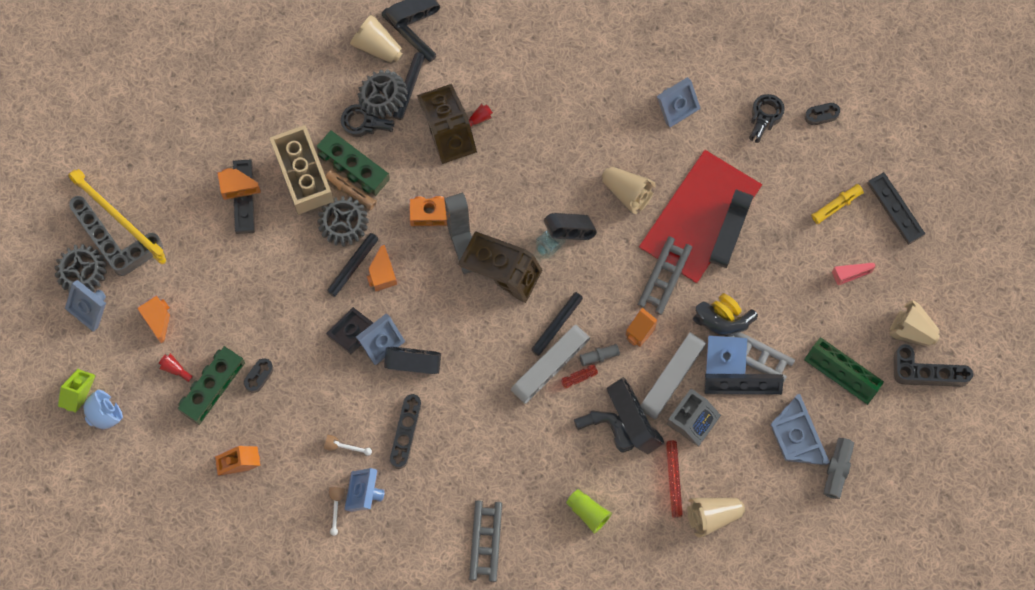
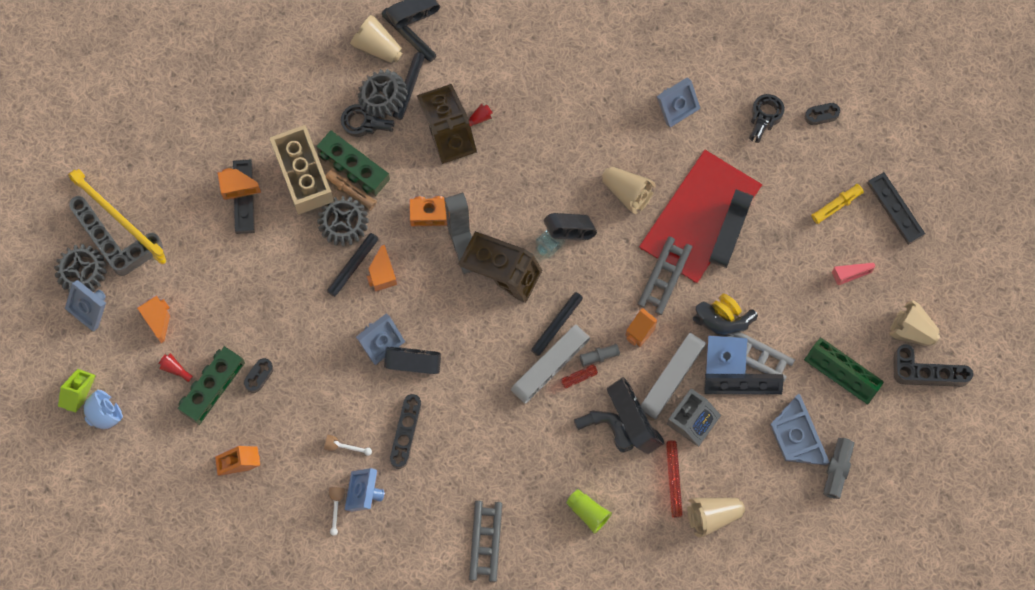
(347, 329): black tile -> none

